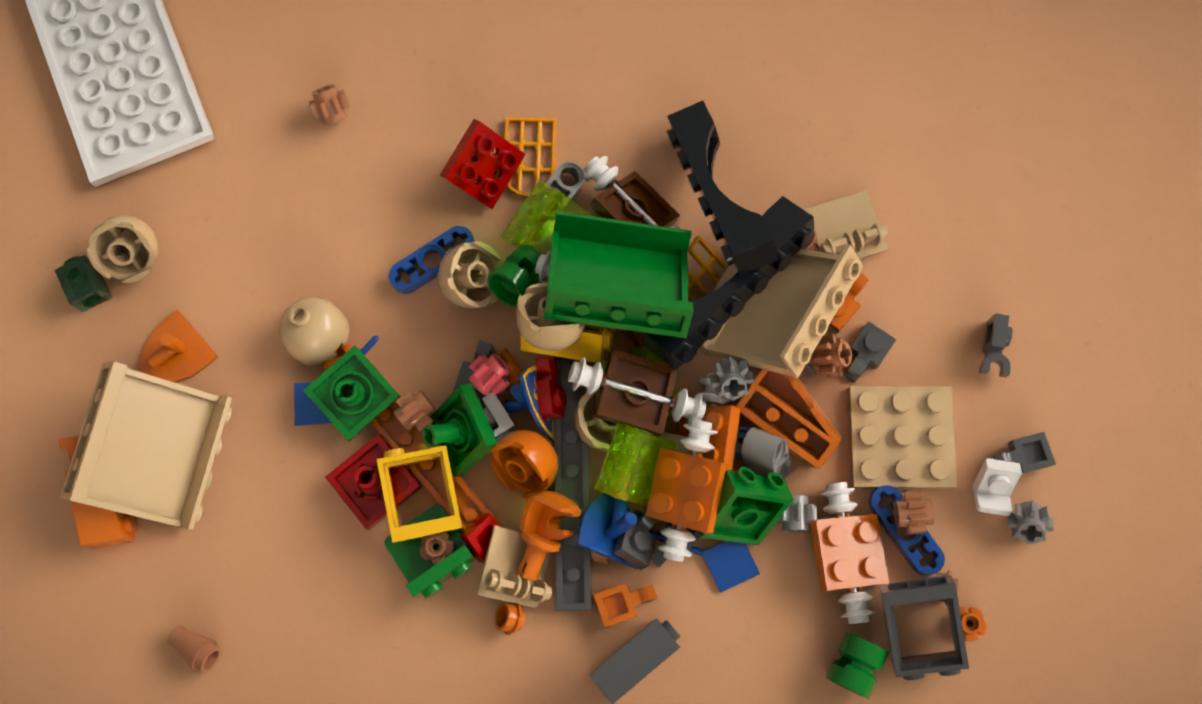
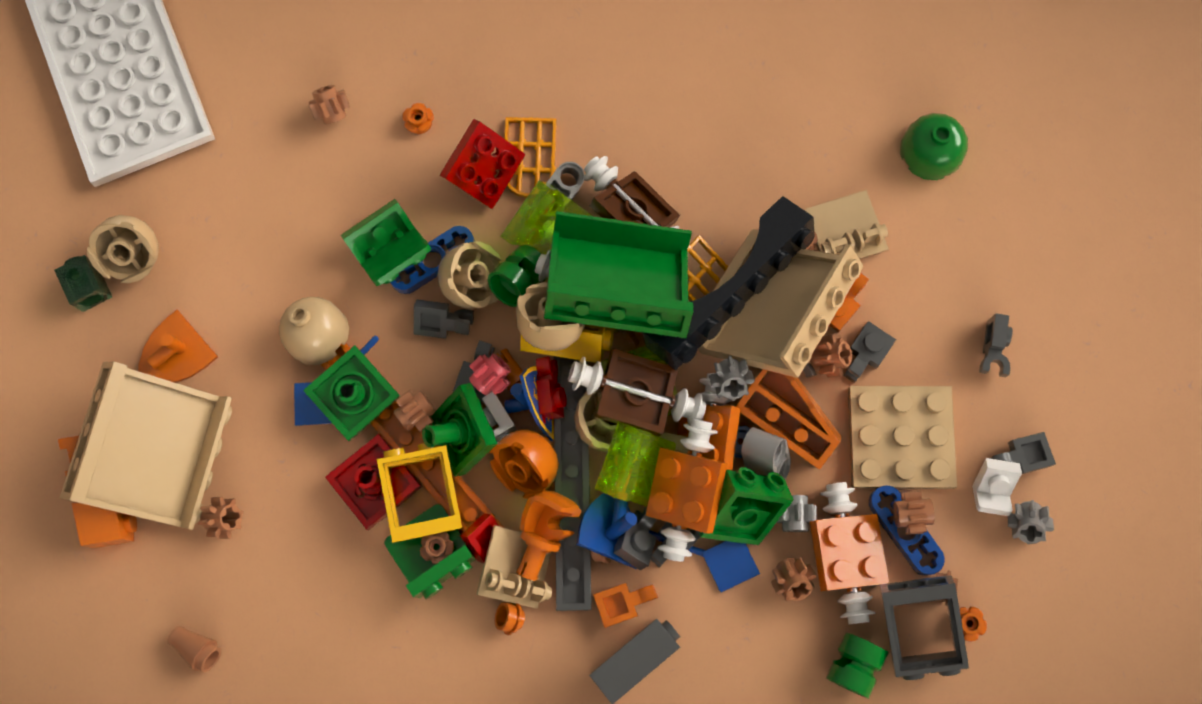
(221, 517): none -> nougat gear
(386, 243): none -> green bracket
(418, 126): none -> orange plate
(436, 321): none -> dark grey plate
(743, 231): black arch -> none
(793, 579): none -> nougat gear
(934, 146): none -> green cylinder

